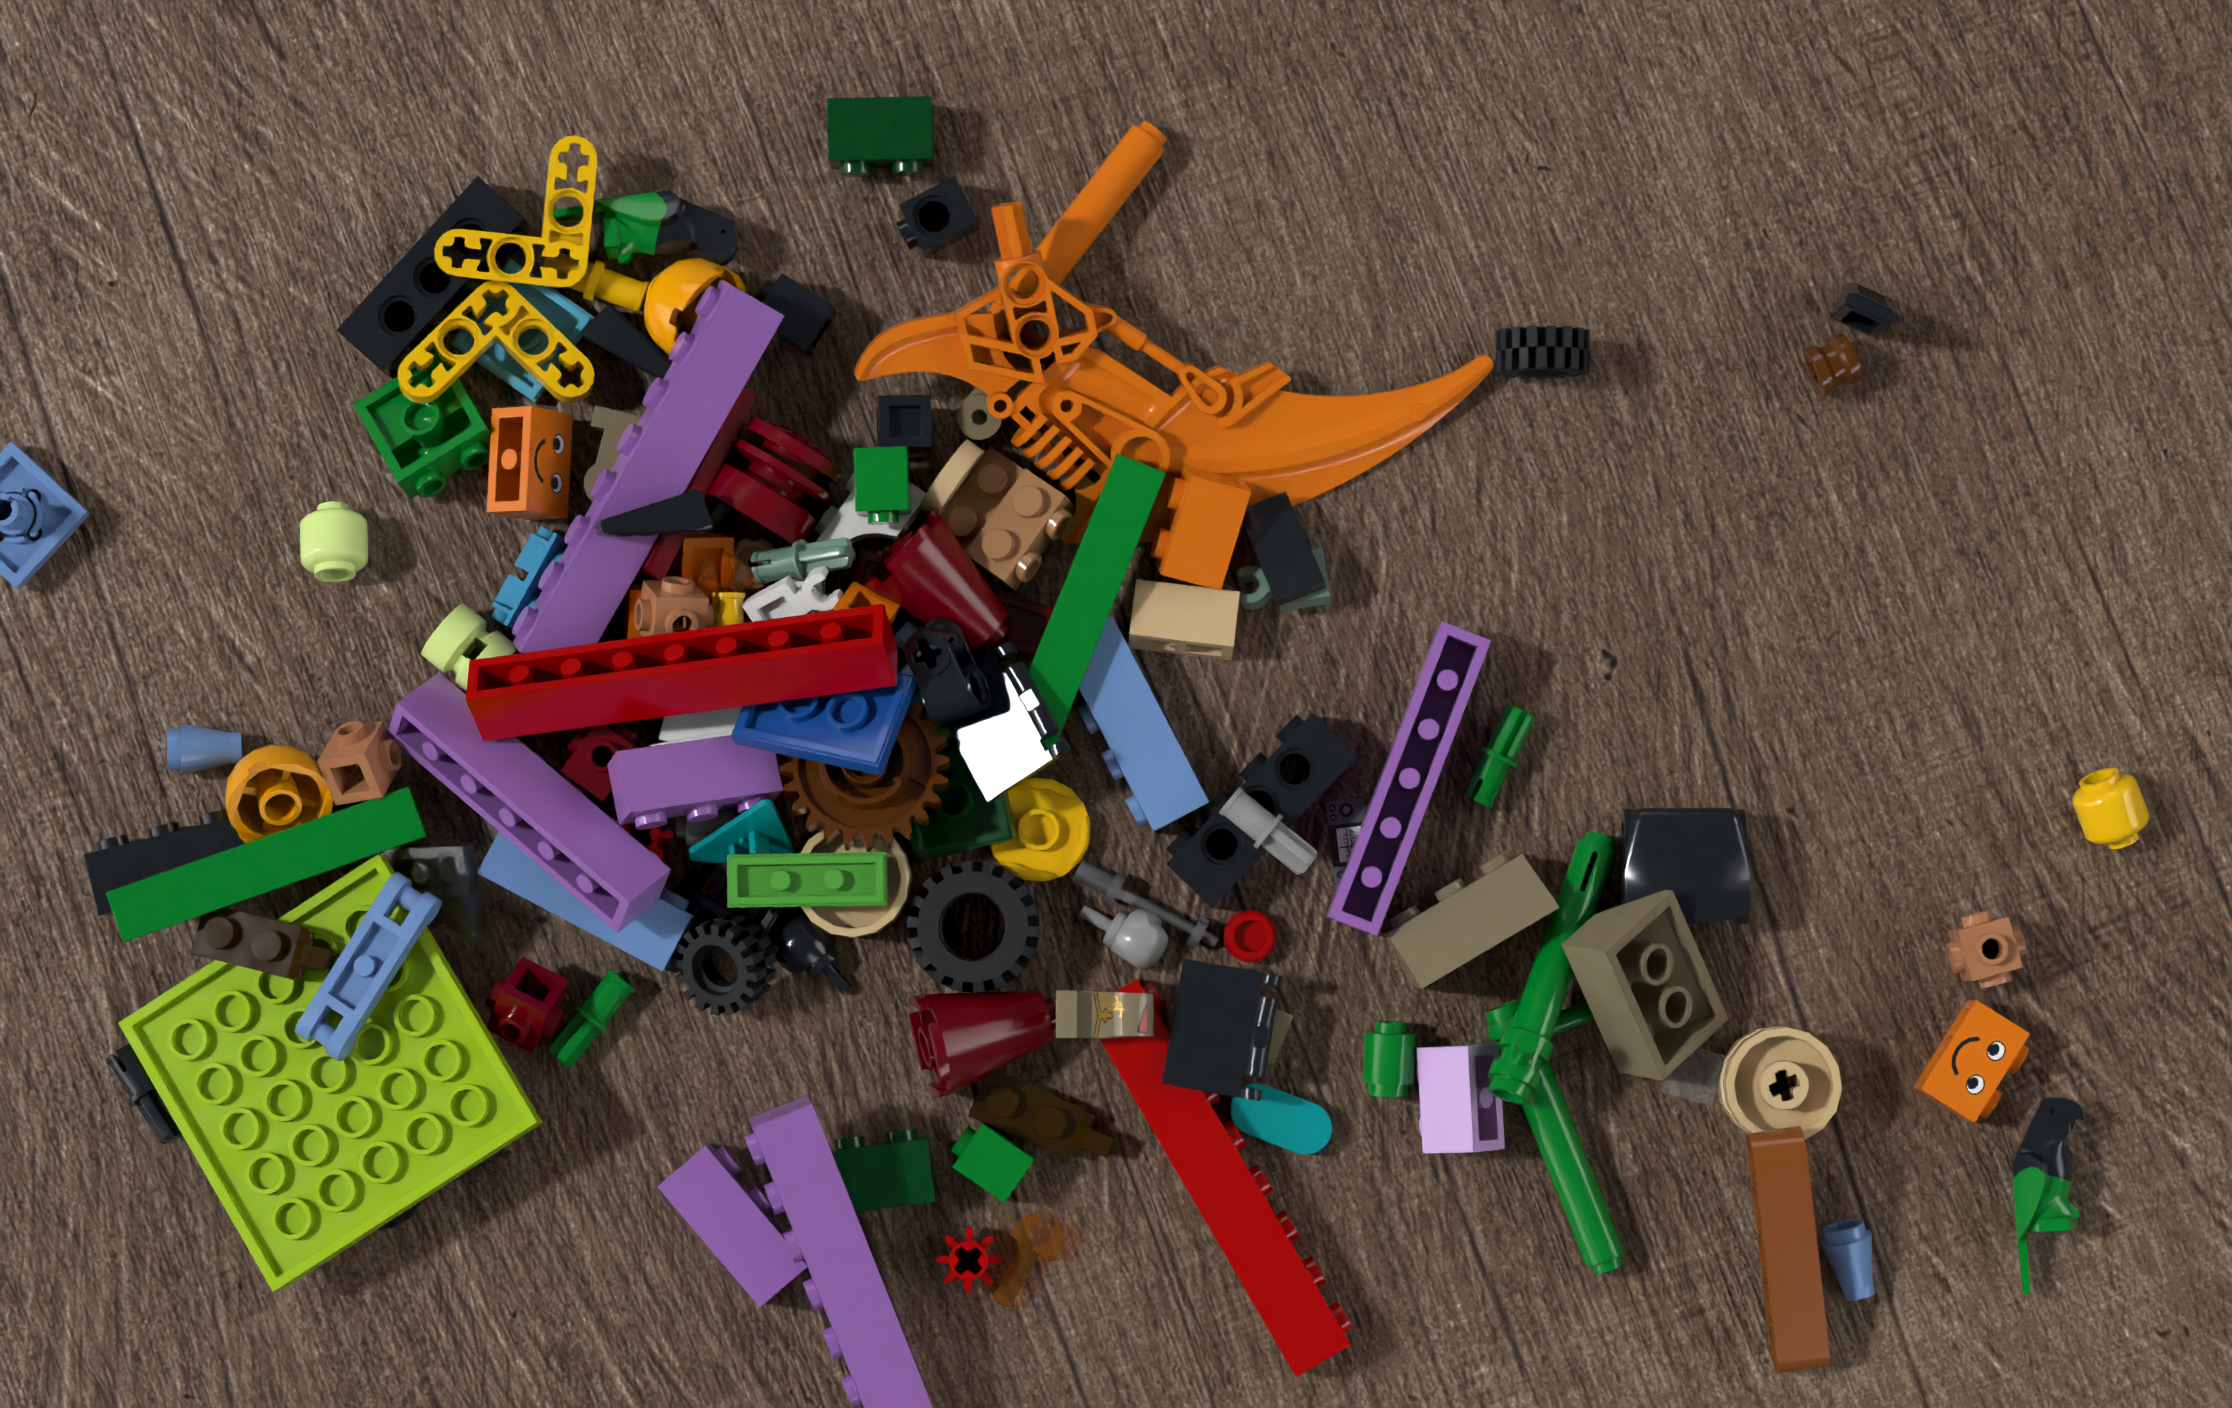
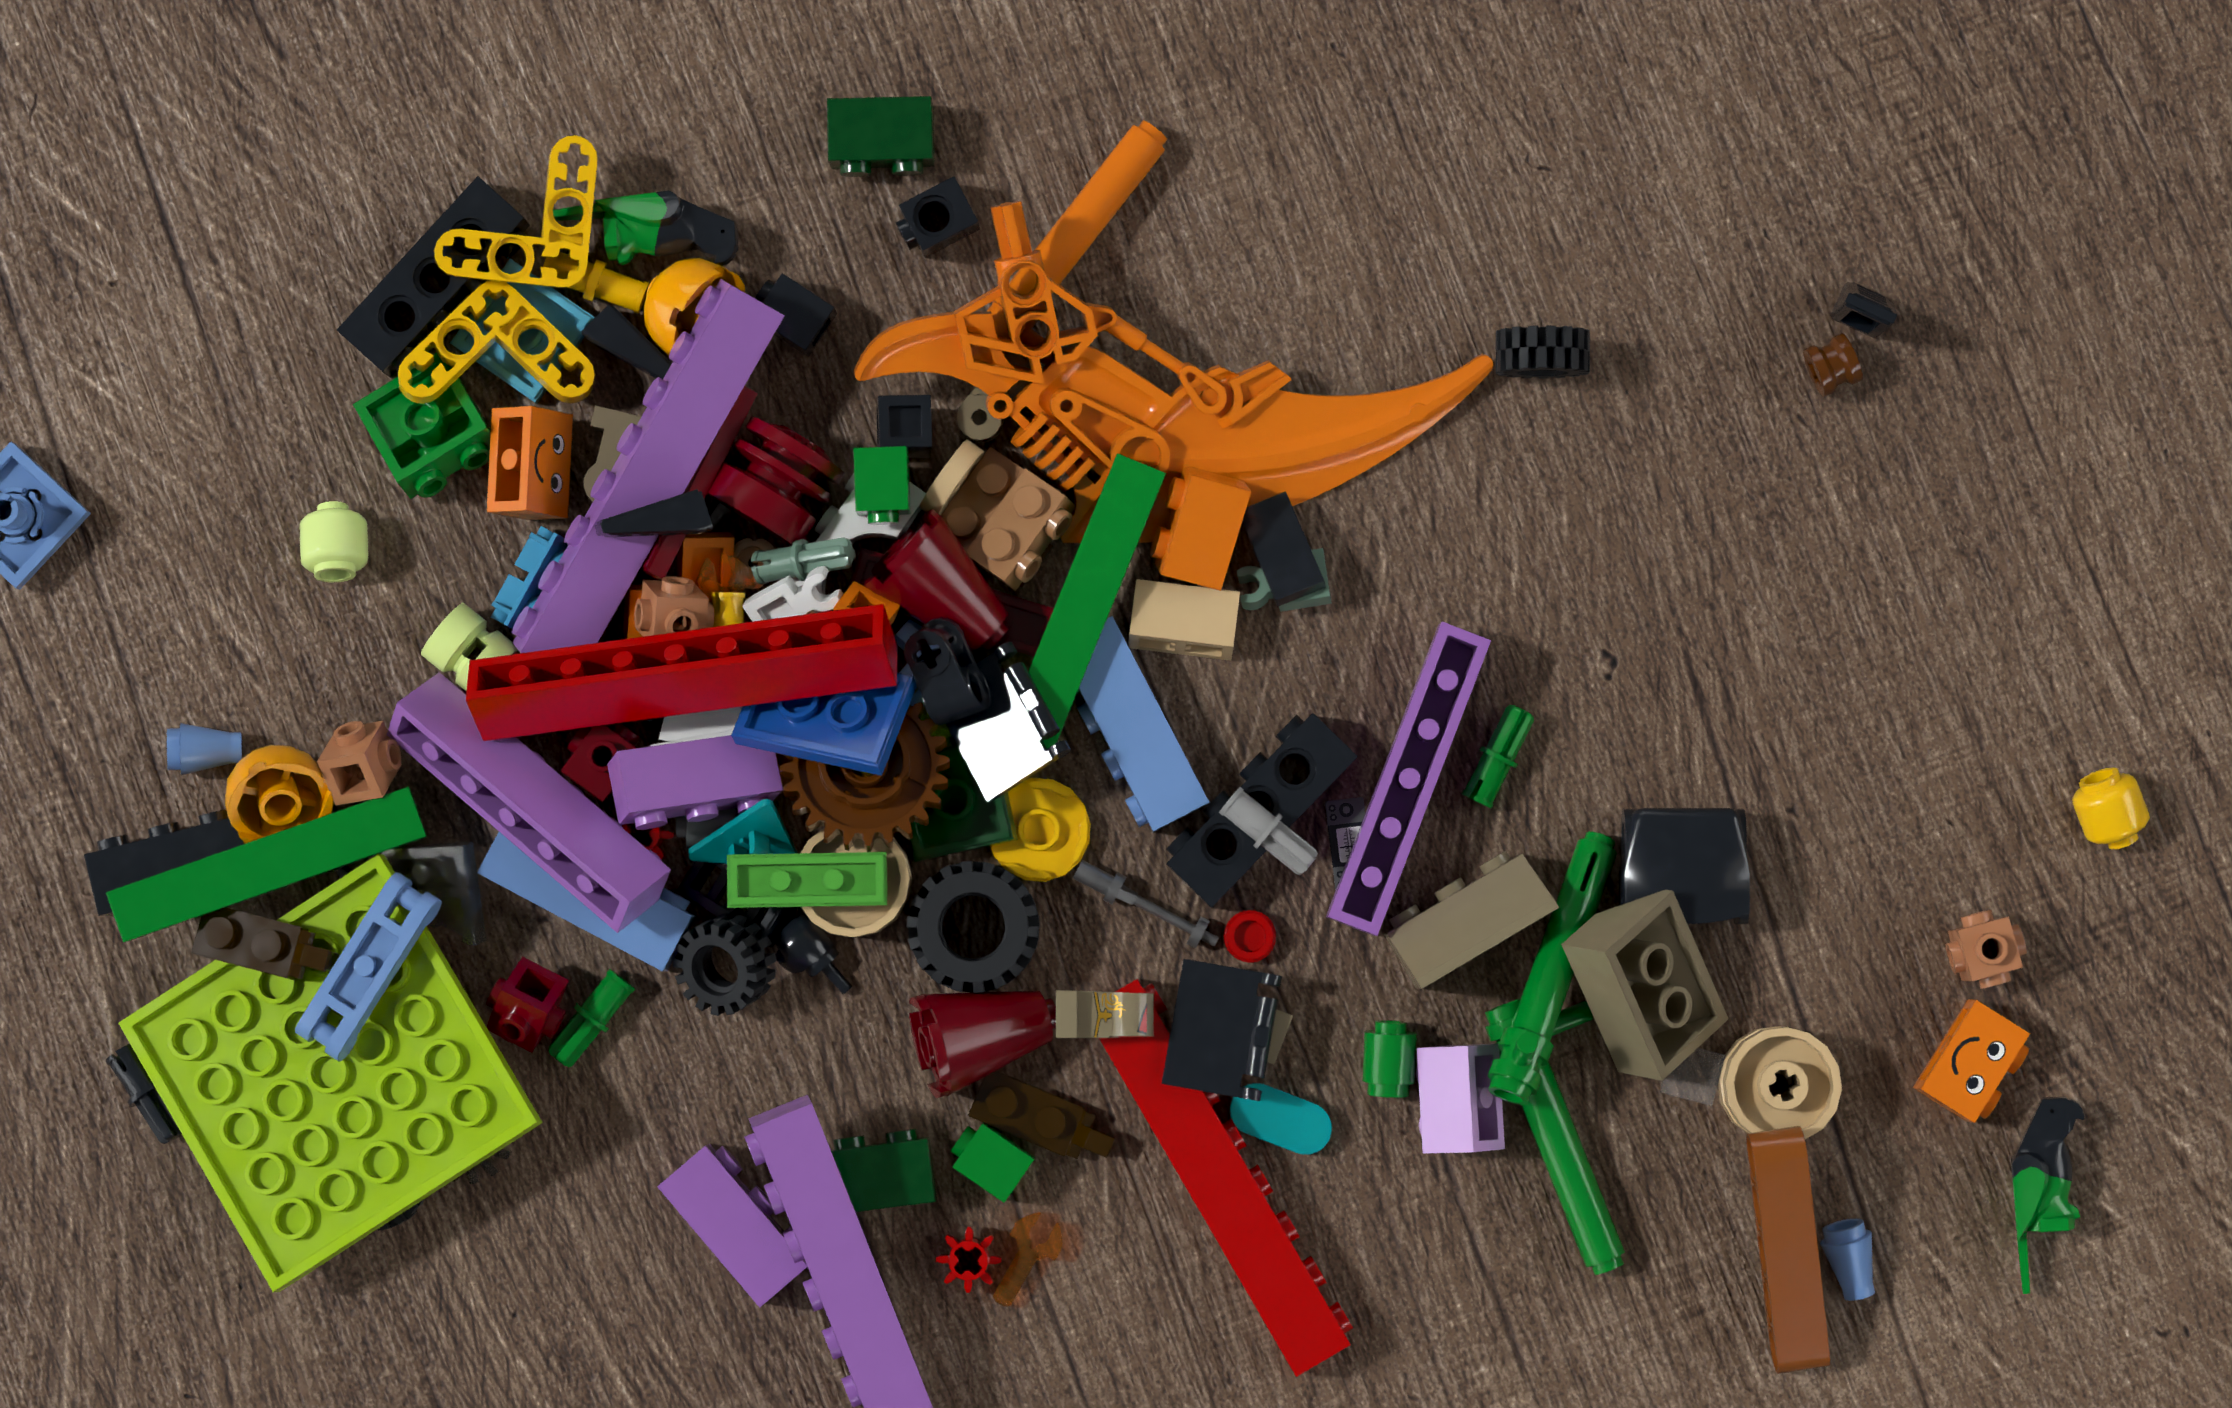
(1133, 936): light grey piece -> none

